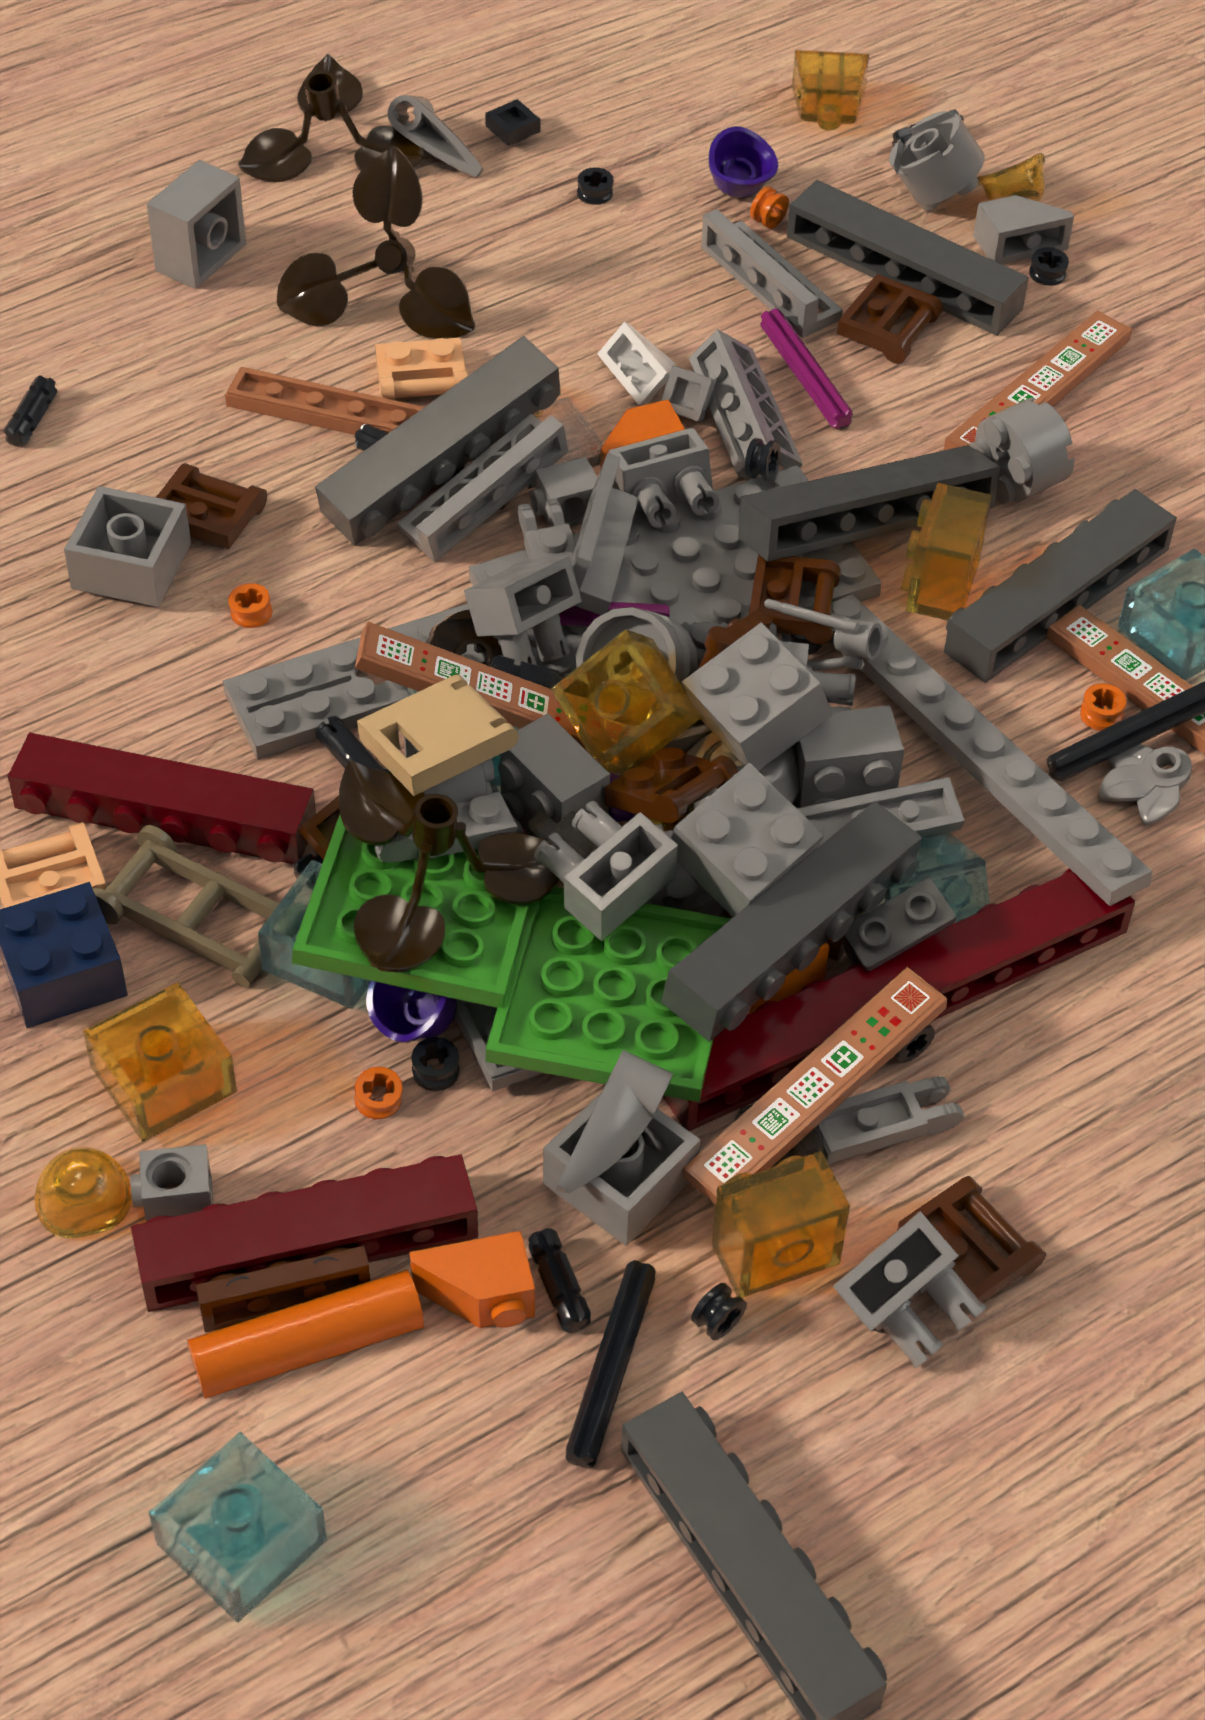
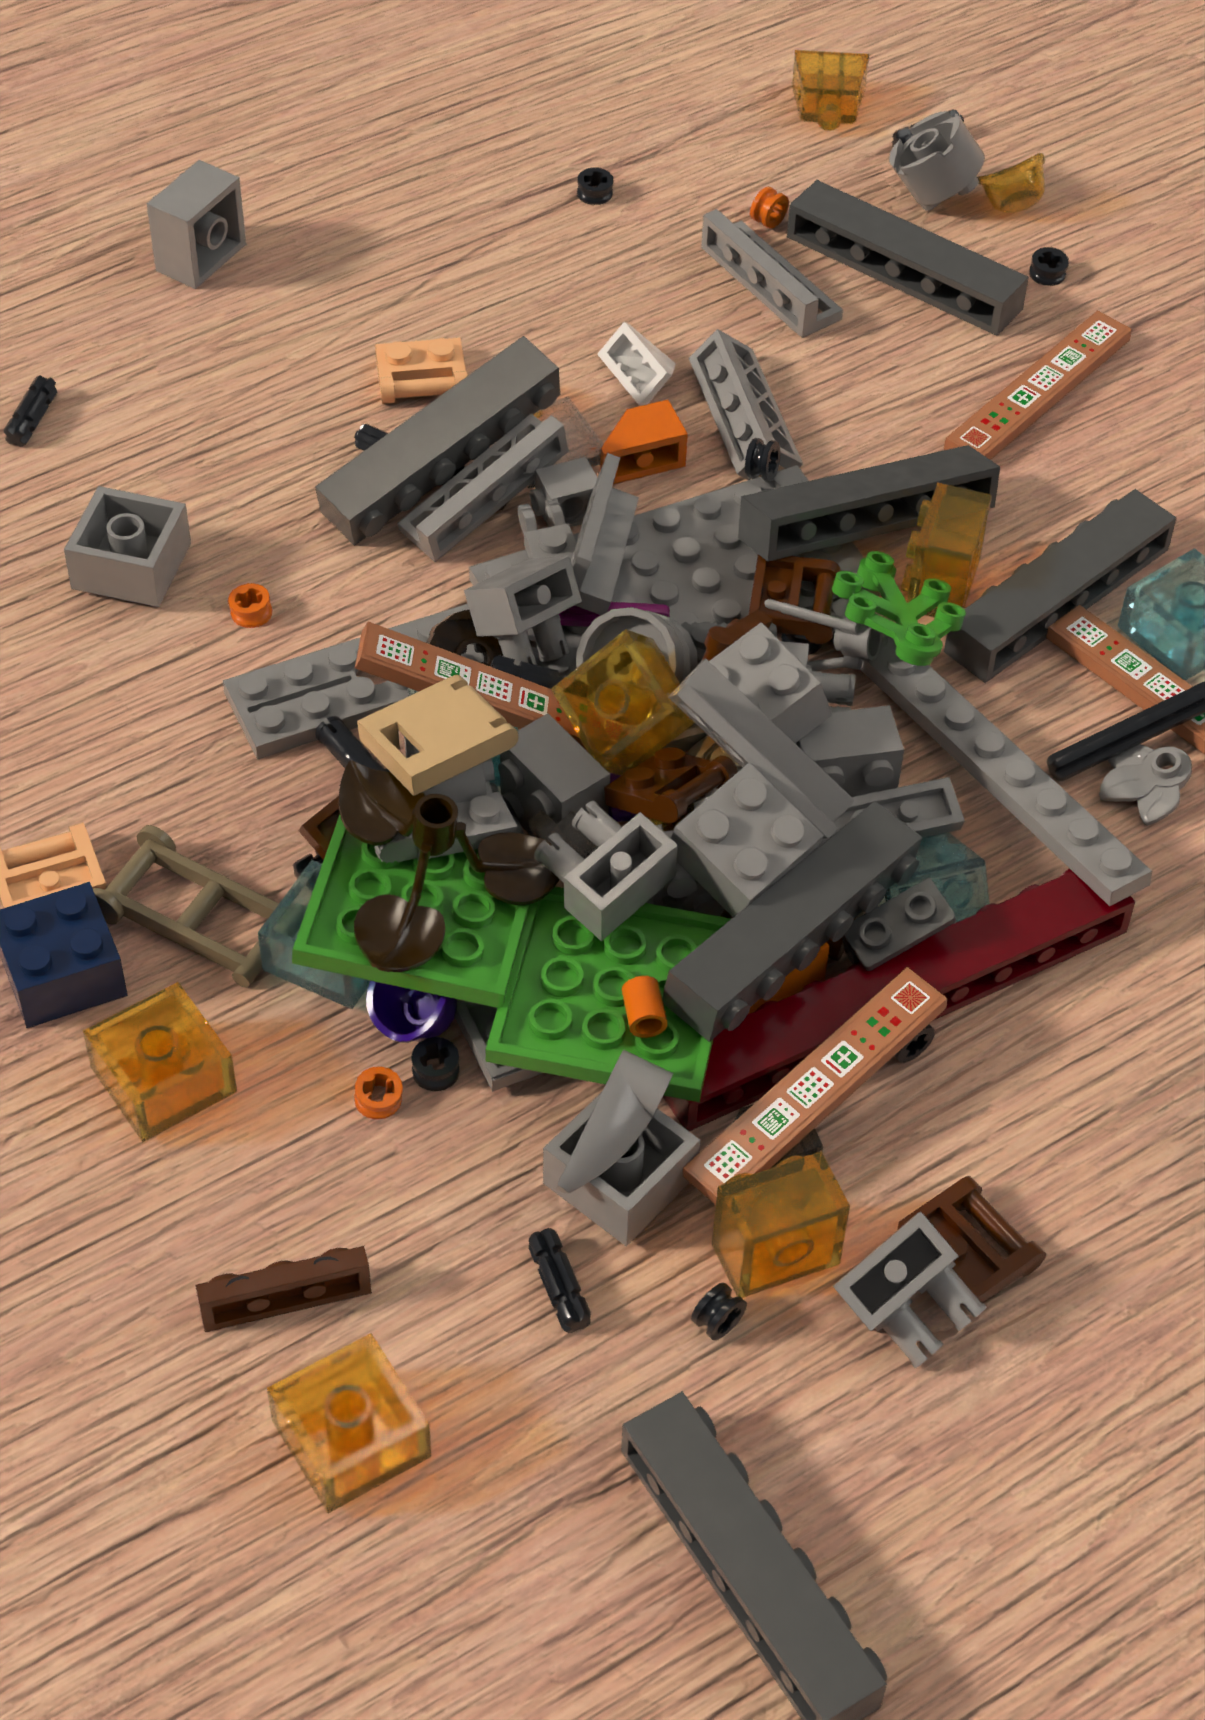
(82, 1193): clear yellow helmet -> none
(163, 1167): light grey brick -> none
(180, 798): dark red brick -> none
(214, 507): reddish brown plate -> none
(238, 1526): clear light blue brick -> none
(306, 1333): orange brick -> none
(314, 402): nougat tile -> none
(324, 94): dark brown plant -> none
(349, 1422): none -> clear yellow brick
(382, 1211): dark red brick -> none
(392, 194): dark brown plant -> none
(431, 133): light grey piece -> none
(478, 1279): orange slope -> none
(512, 122): black plate -> none
(610, 1365): black axle -> none
(644, 1006): none -> orange hinge
(667, 473): light grey brick -> none
(689, 393): light grey plate -> none
(741, 162): dark purple helmet -> none
(753, 738): none -> light grey fence
(806, 369): magenta axle -> none
(880, 308): reddish brown plate -> none
(887, 1118): light grey hinge -> none
(914, 641): none -> bright green plant
(1018, 226): light grey slope -> none
(1028, 447): light grey brick -> none
(1102, 695): orange bush -> none

